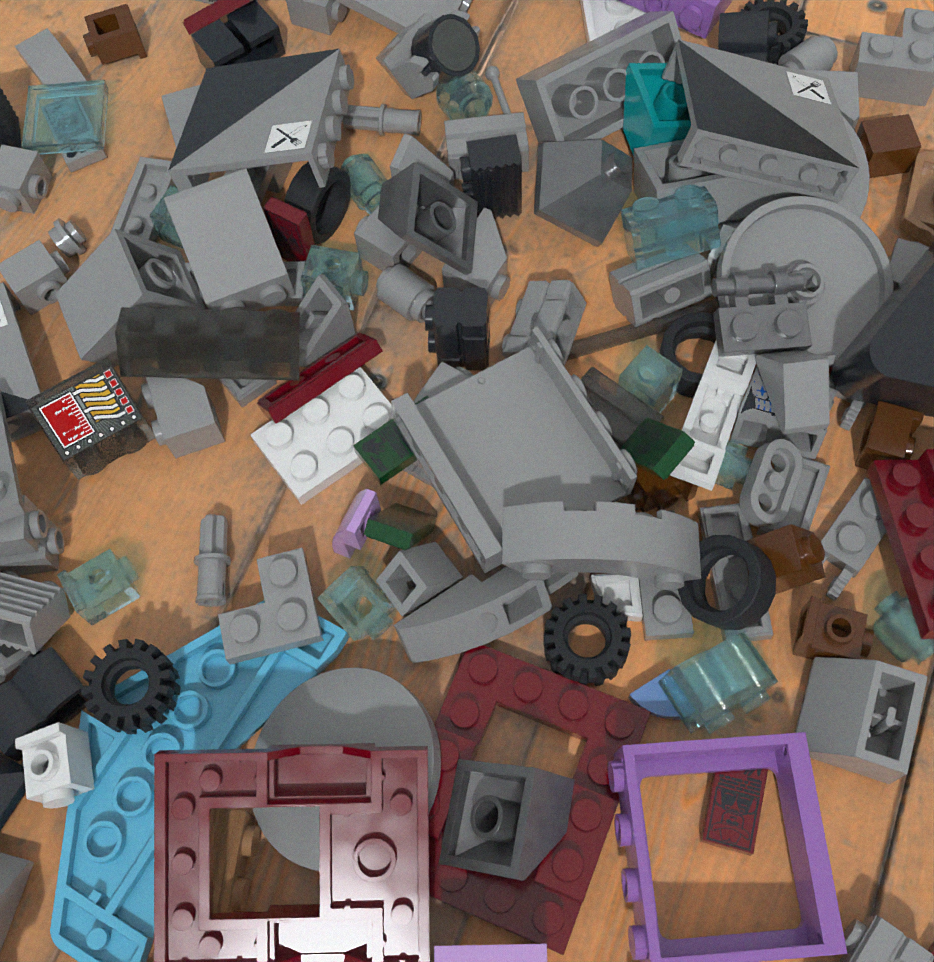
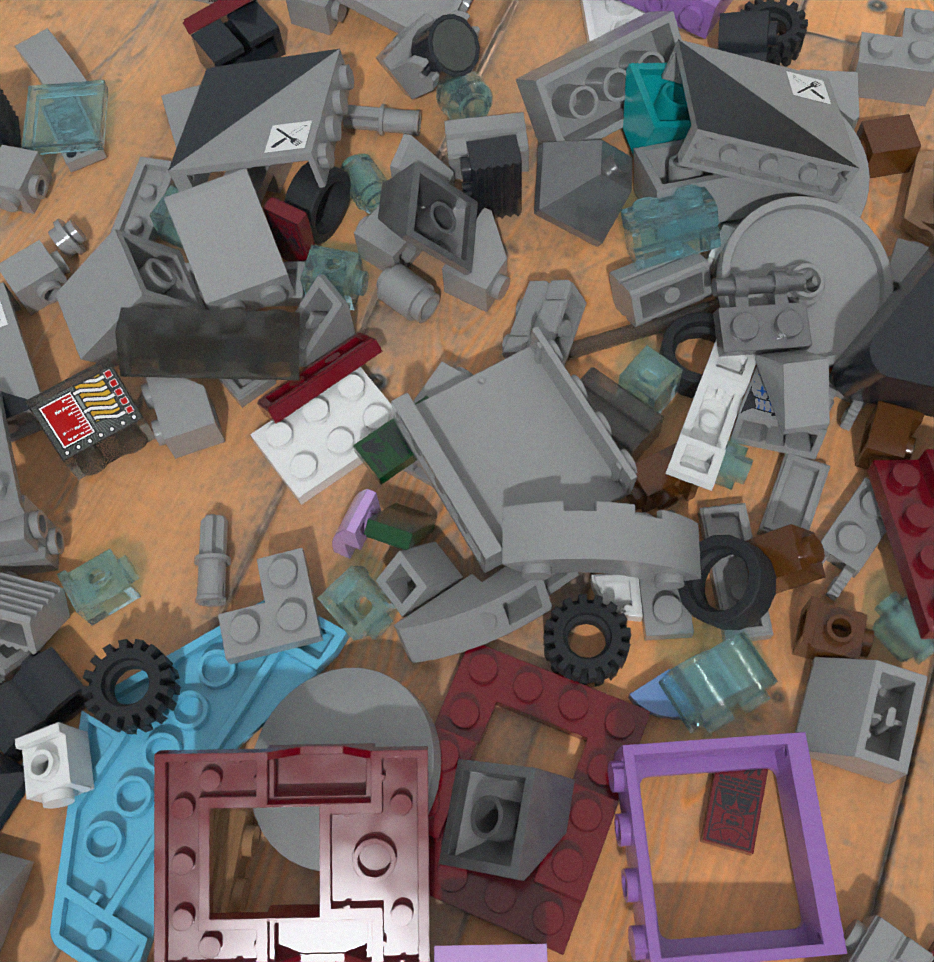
(113, 35): reddish brown brick -> none
(459, 327): black brick -> none
(492, 73): light grey hinge -> none
(658, 447): dark green tile -> none
(771, 486): light grey plate -> none
(811, 54): light grey brick -> none

